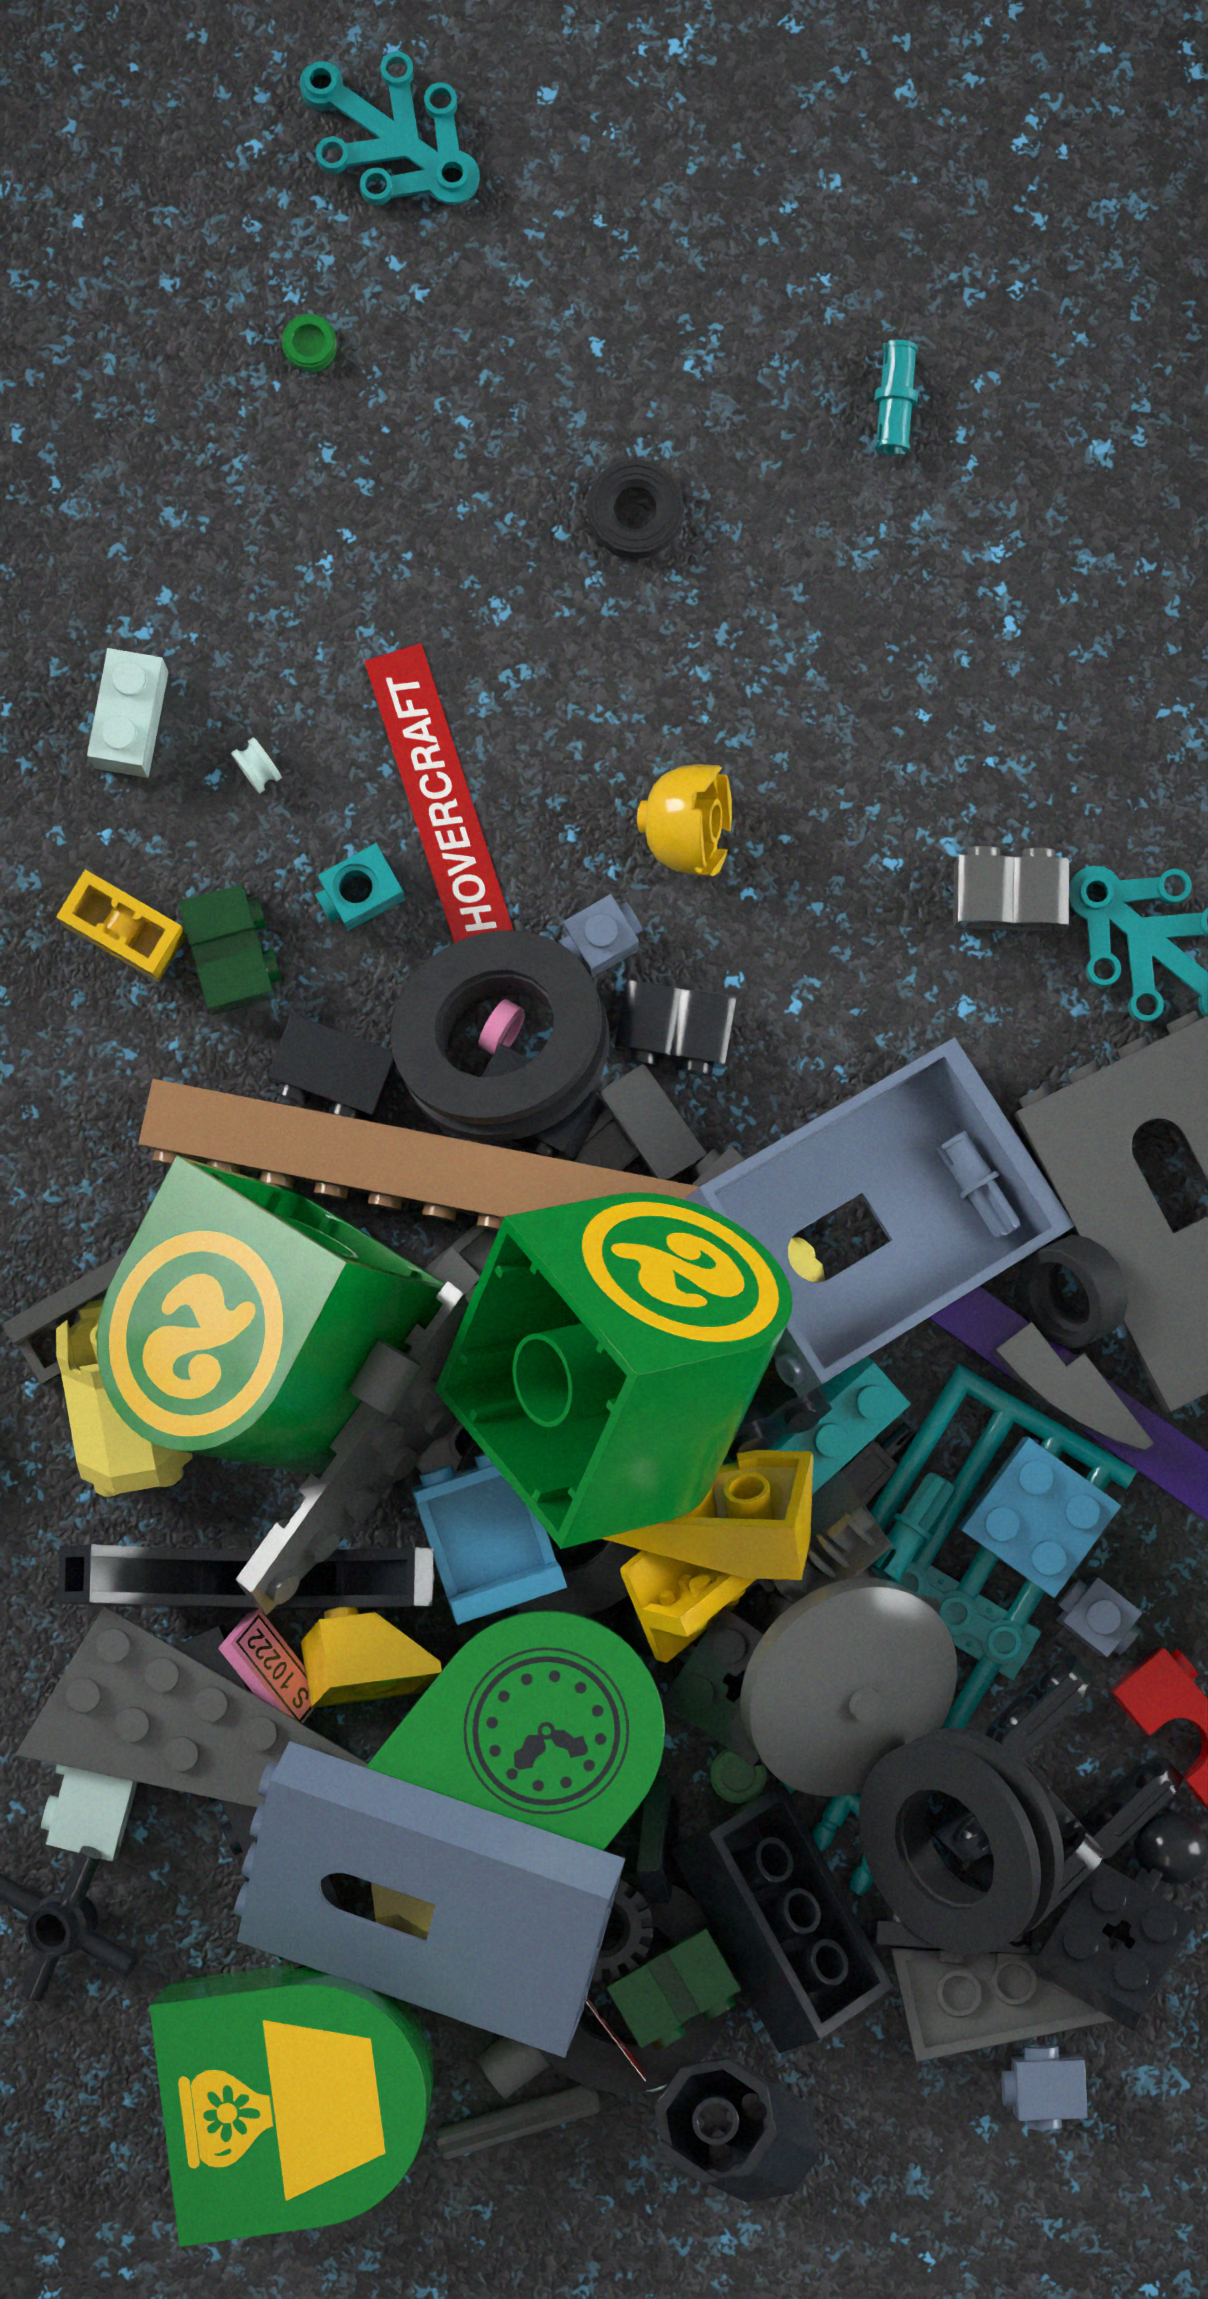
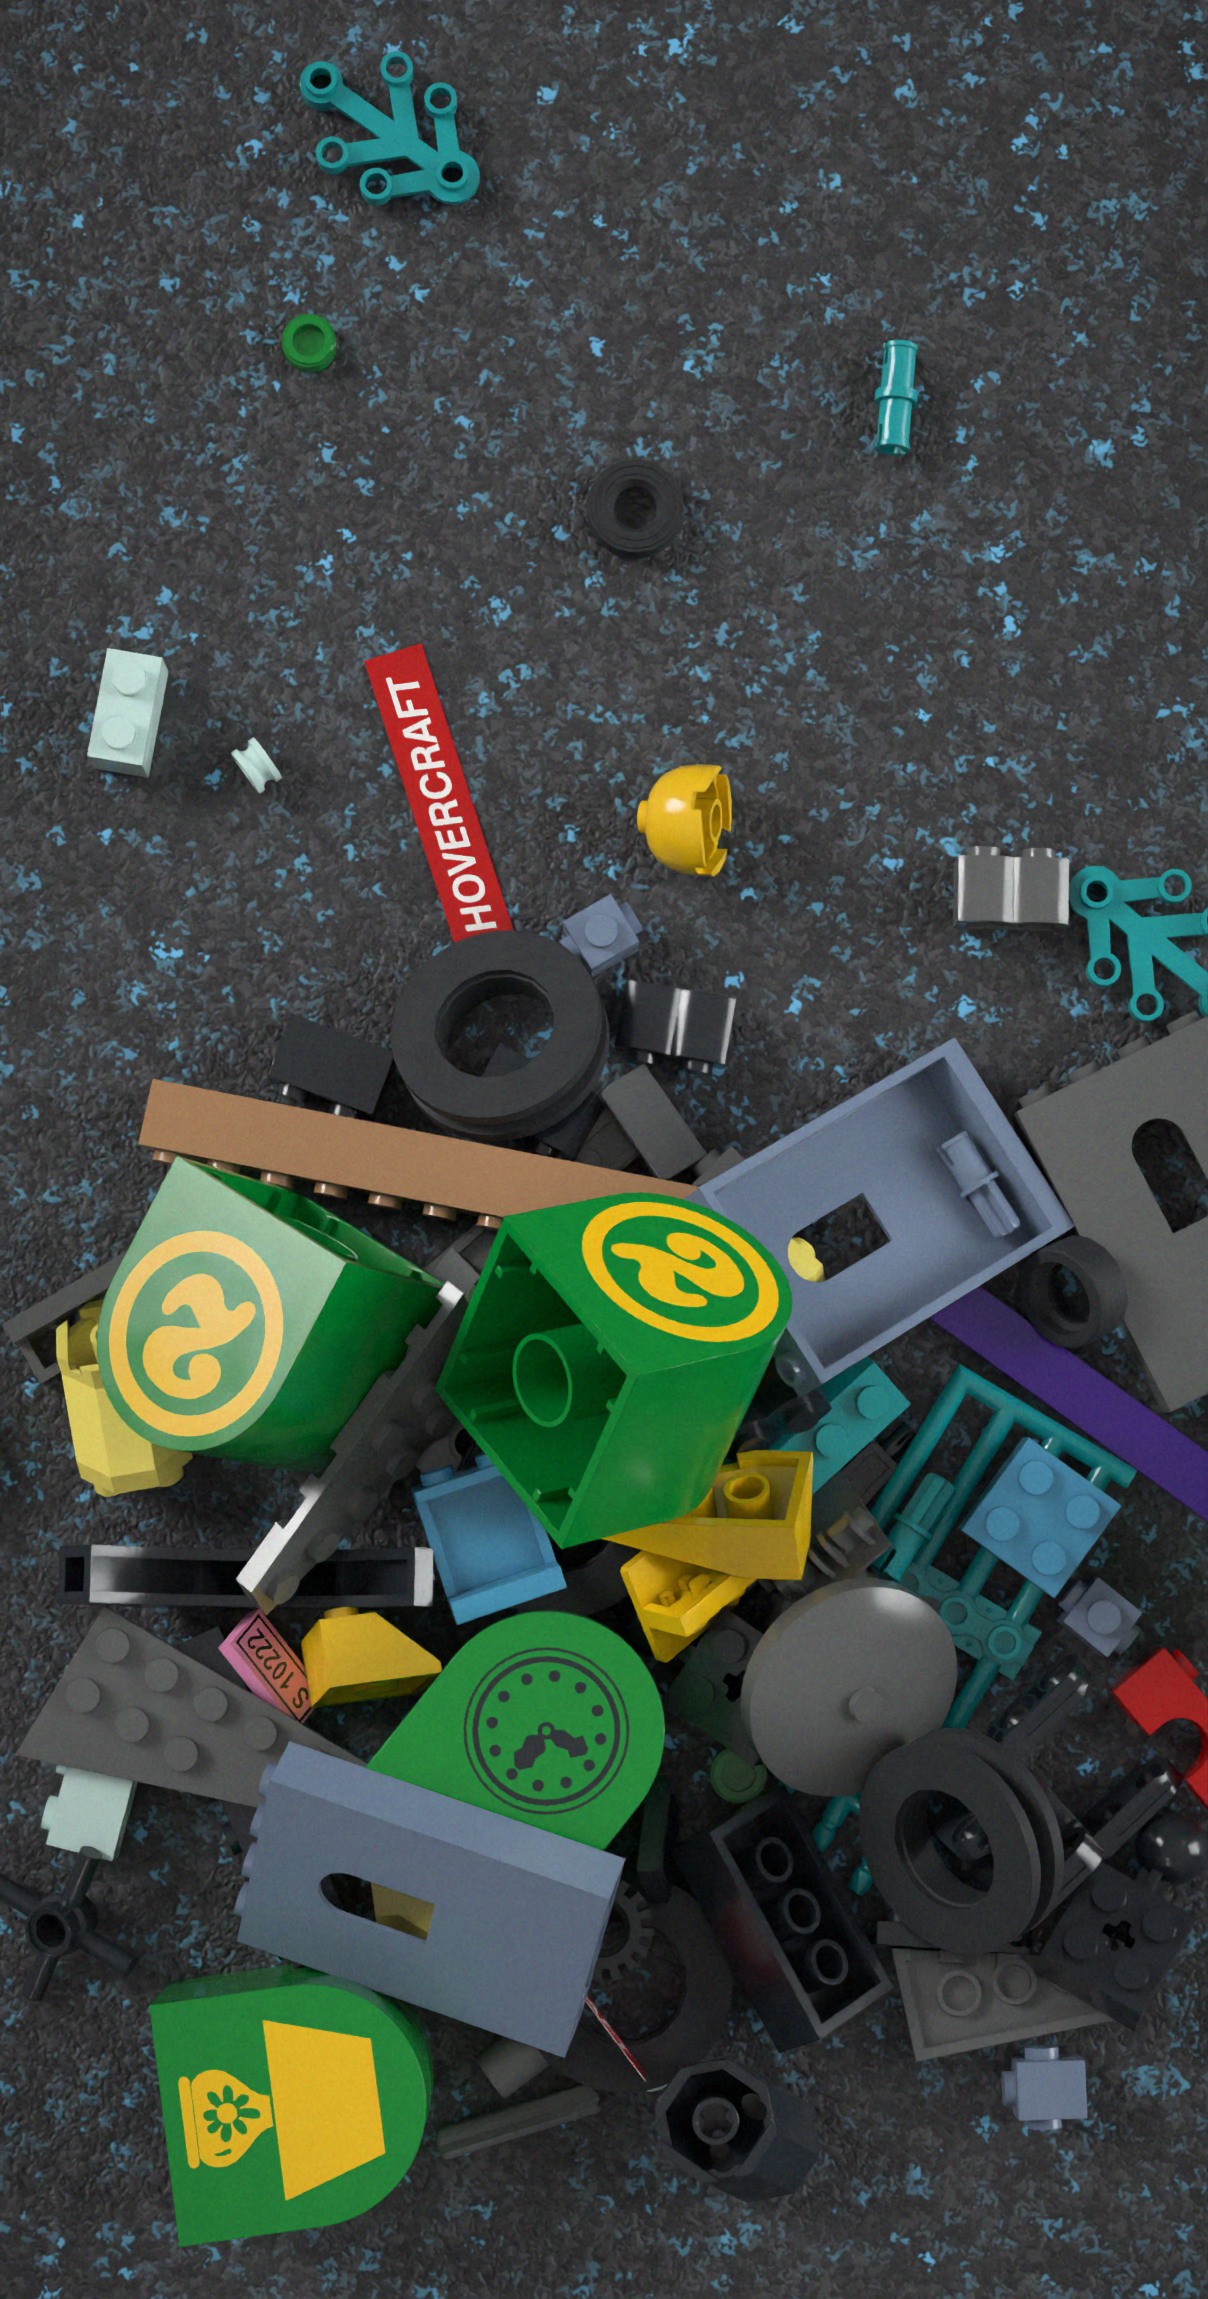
(121, 926): yellow brick -> none
(229, 950): dark green brick -> none
(368, 865): teal brick -> none
(385, 1377): dark grey beam -> none
(502, 1026): bright pink tile -> none
(673, 1988): dark green brick -> none
(1070, 1390): dark grey slope -> none

